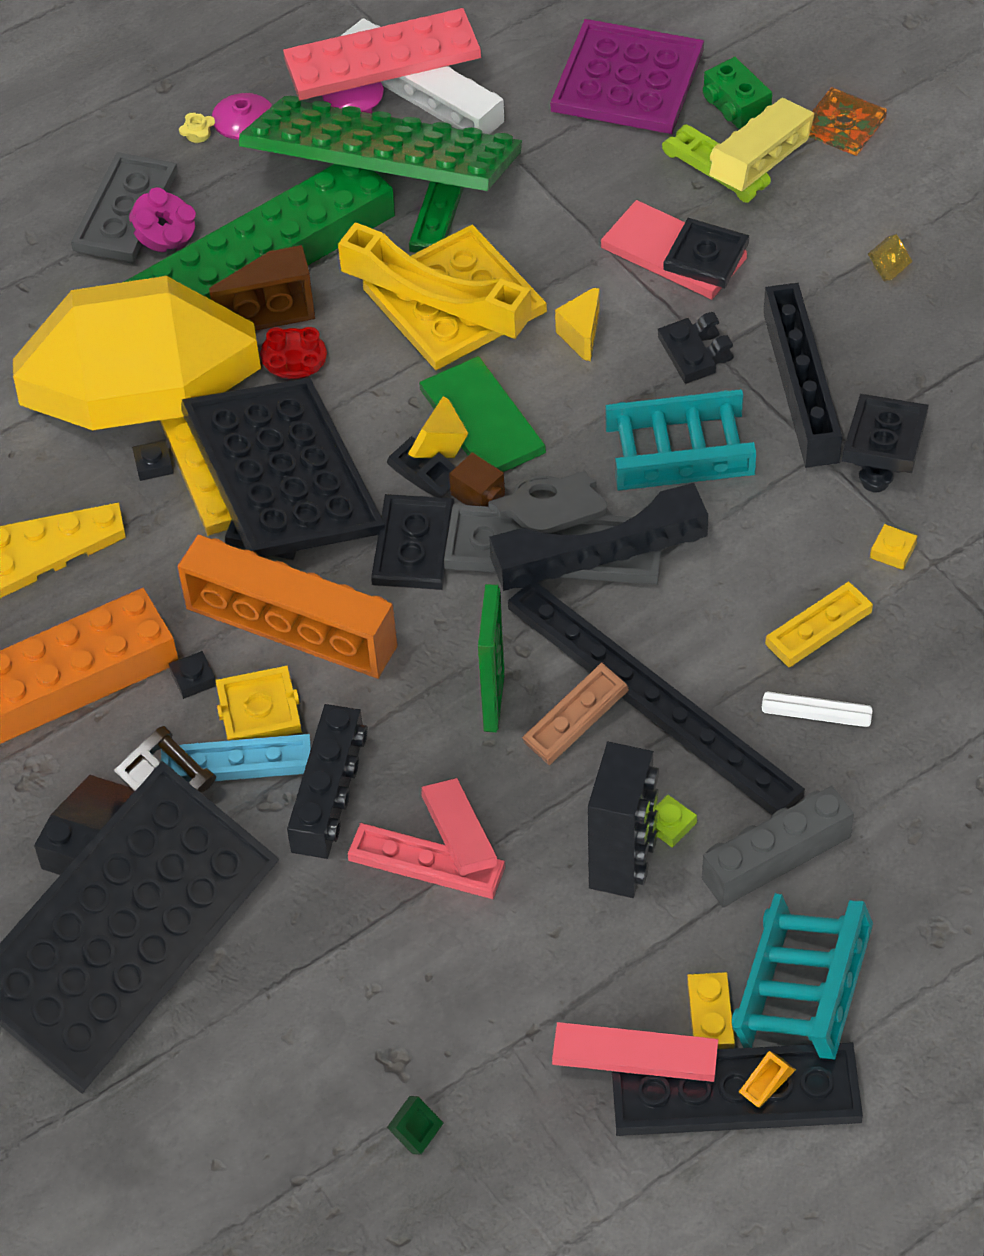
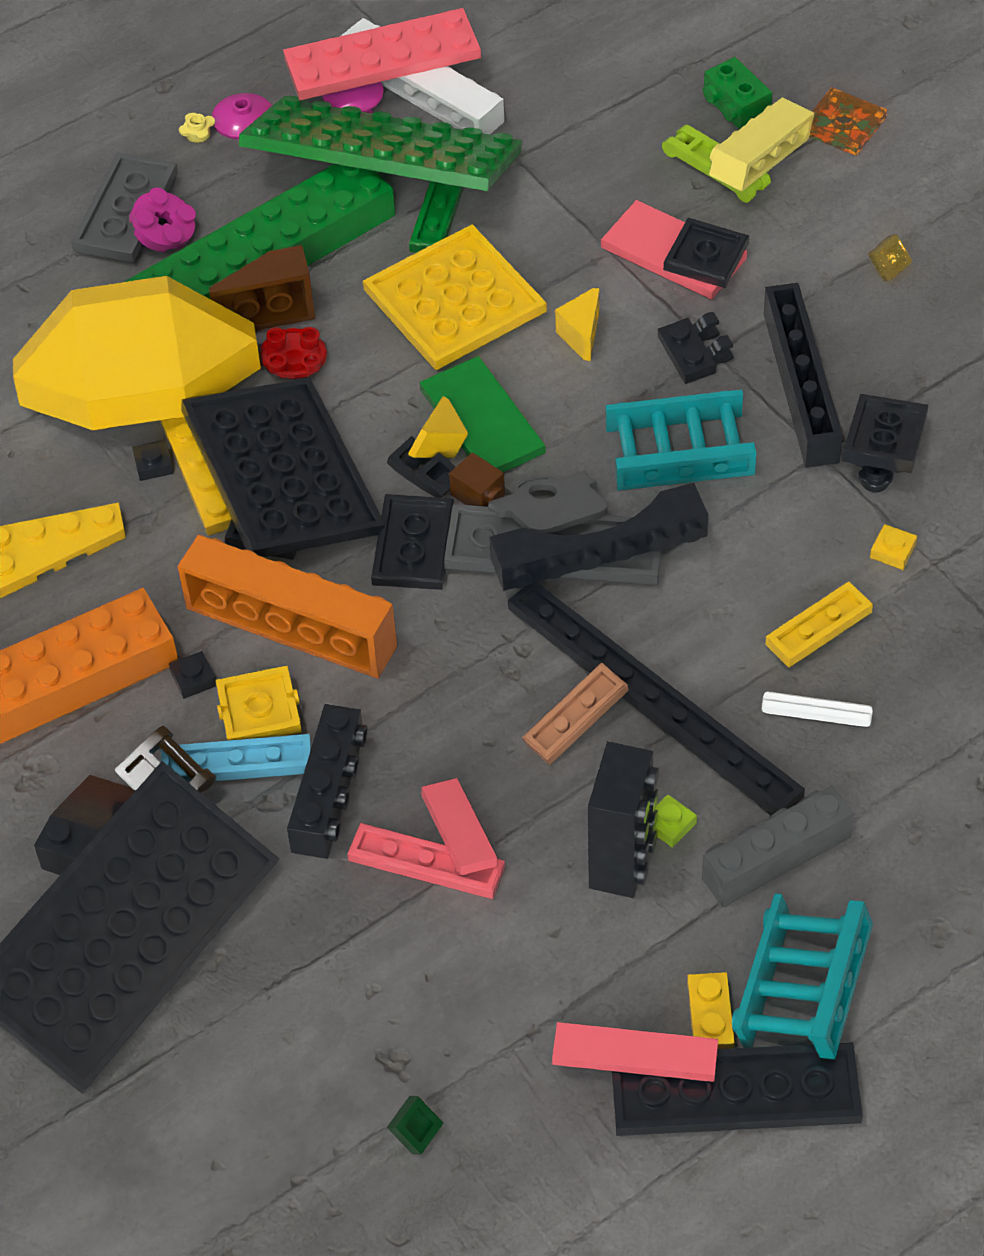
(491, 303): yellow arch -> none
(491, 658): green tile -> none
(627, 76): magenta plate -> none
(766, 1079): light orange piece -> none

